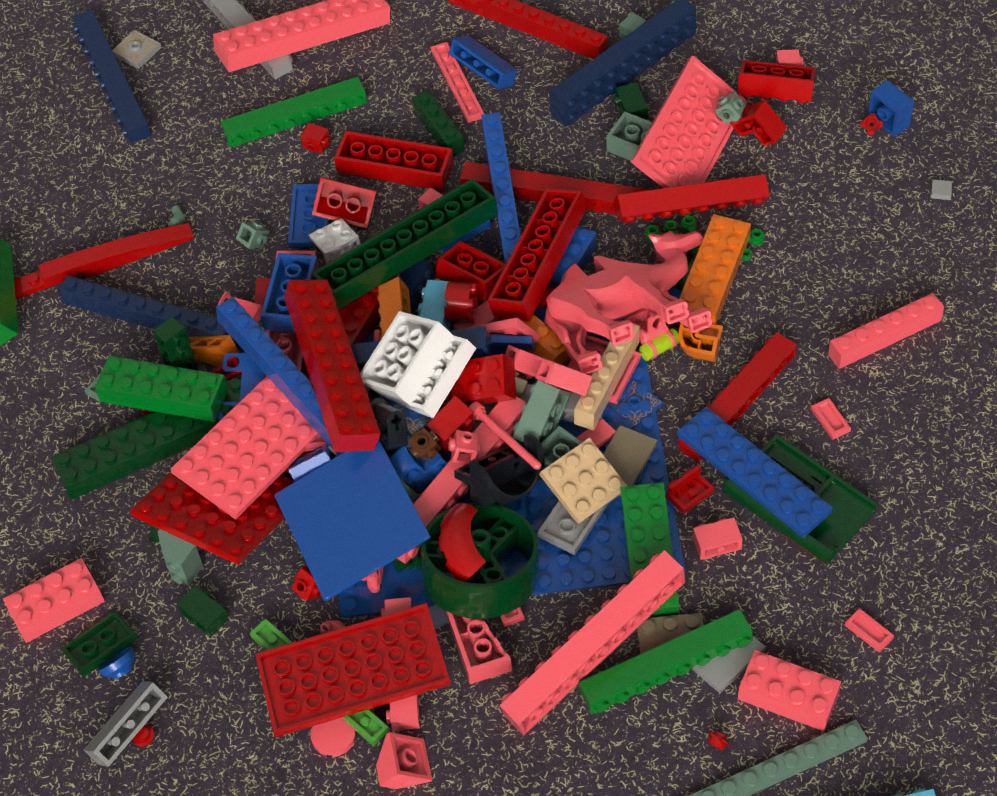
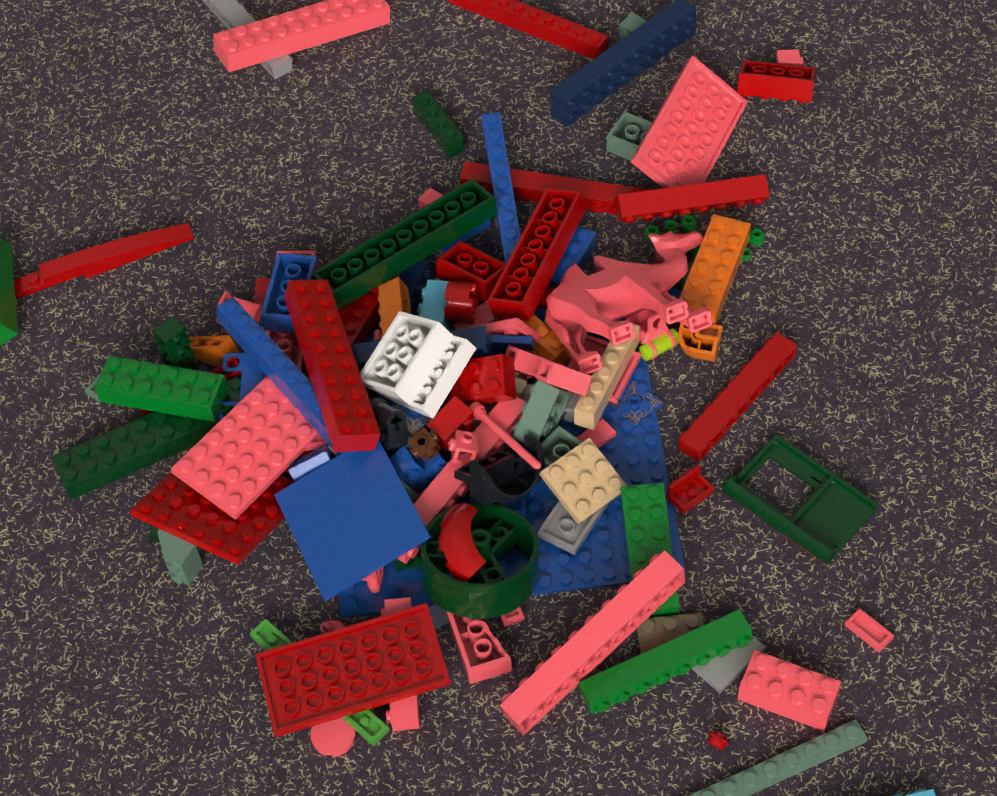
(53, 600): coral brick -> none
(99, 643): dark green tile -> none
(111, 77): dark blue brick -> none
(118, 664): blue piece -> none
(125, 723): light grey brick -> none
(136, 49): light grey plate -> none
(136, 308): dark blue brick -> none
(144, 736): red plate -> none
(178, 217): sand green arm -> none
(203, 611): dark green brick -> none
(252, 234): sand green brick -> none
(293, 112): green brick -> none
(301, 218): blue plate -> none
(305, 585): red brick -> none
(315, 138): red brick -> none
(335, 239): white bracket -> none
(344, 201): red slope -> none
(394, 160): red brick -> none
(403, 762): coral slope -> none
(457, 82): coral tile -> none
(483, 62): blue brick -> none
(629, 453): dark tan tile -> none
(630, 100): dark green brick -> none
(717, 538): coral brick -> none
(730, 107): sand green brick -> none
(755, 472): blue plate -> none
(761, 121): red brick -> none
(830, 418): coral tile -> none
(871, 119): red plate -> none
(885, 330): coral brick -> none
(891, 107): blue brick -> none
(941, 189): light grey tile -> none

